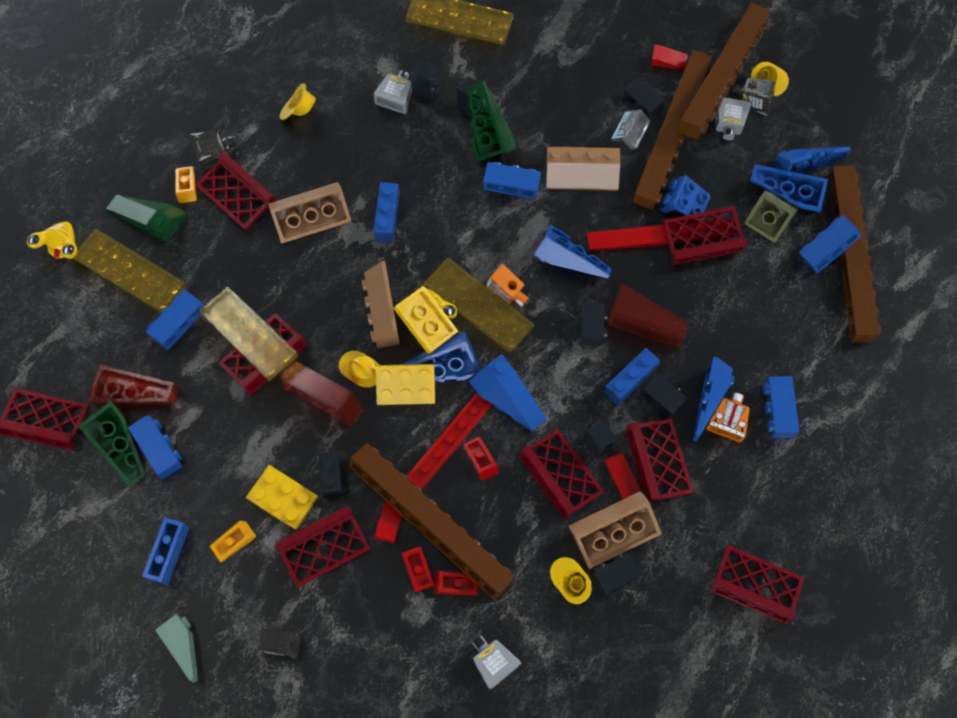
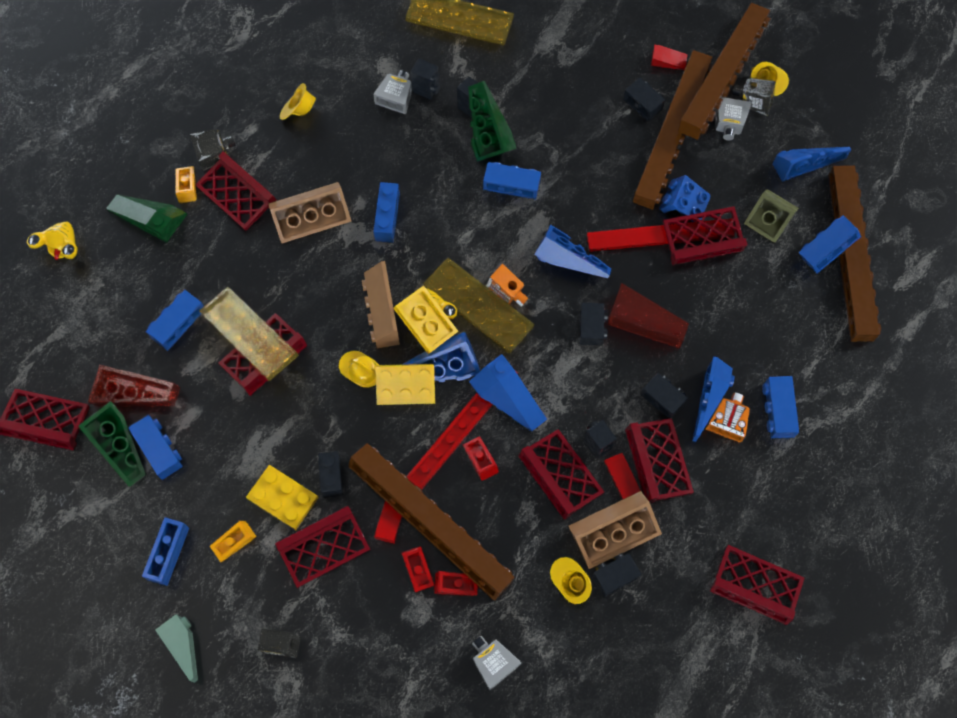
(129, 270): clear yellow plate -> none
(321, 392): clear red wedge -> none
(582, 168): medium nougat slope -> none
(631, 128): clear panel -> none
(631, 376): blue brick -> none
(794, 187): blue wedge -> none

